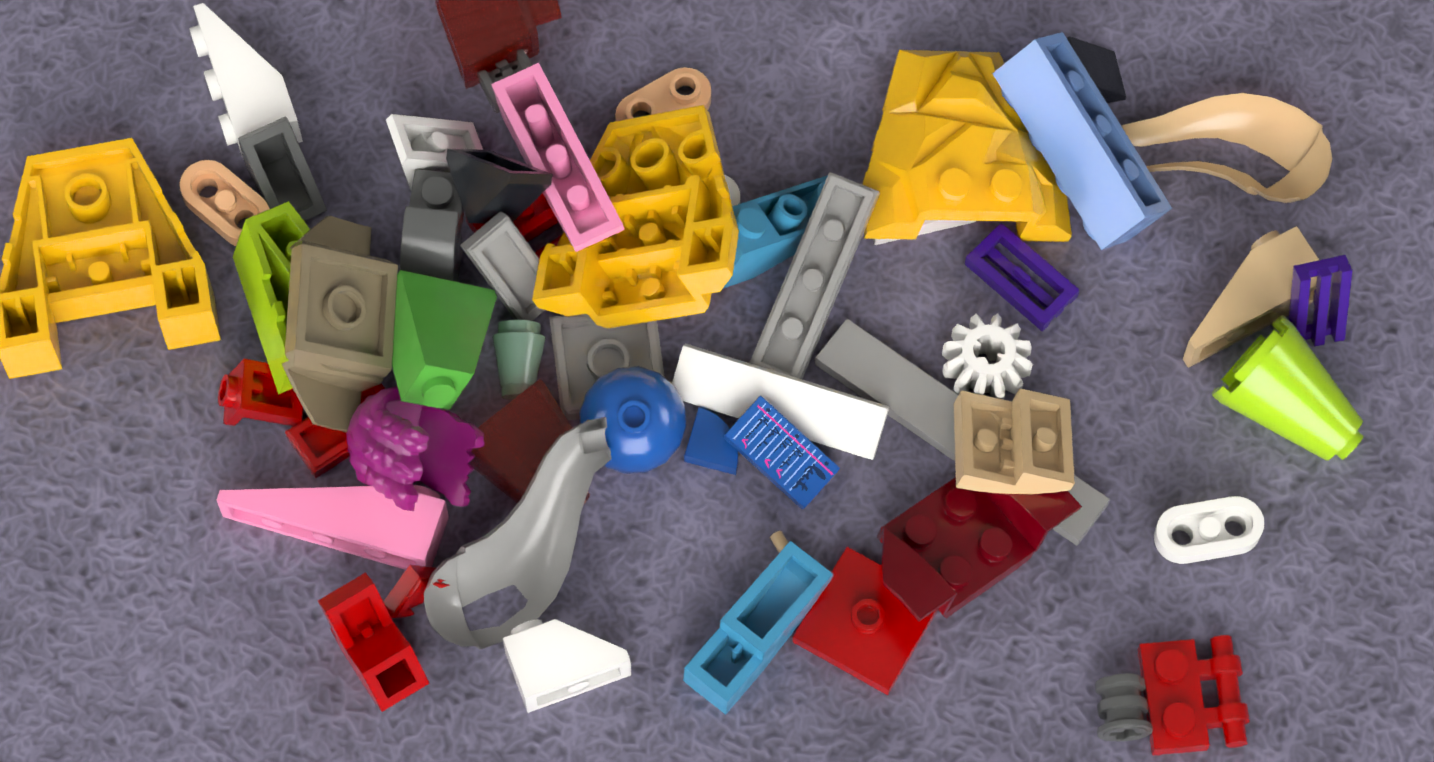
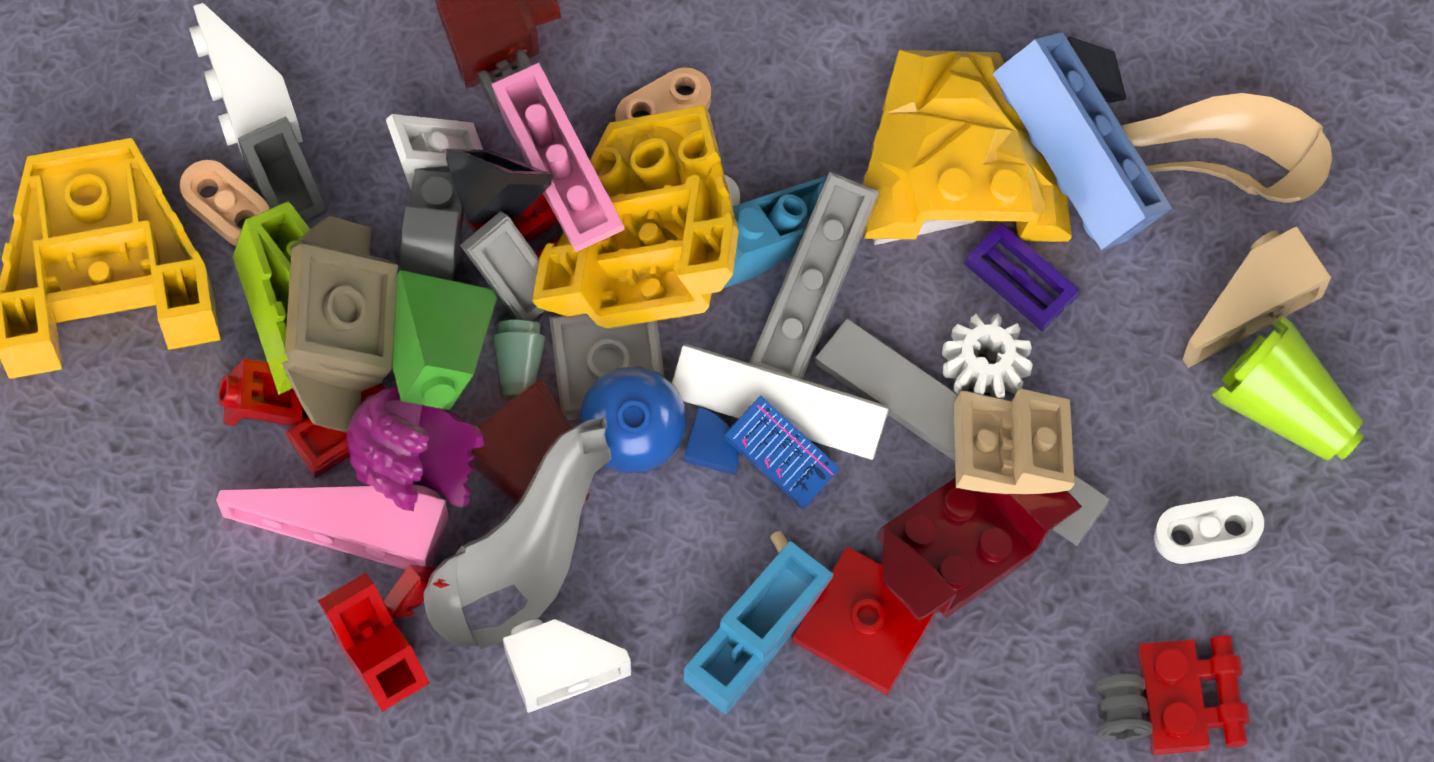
(1338, 304): dark purple tile -> none

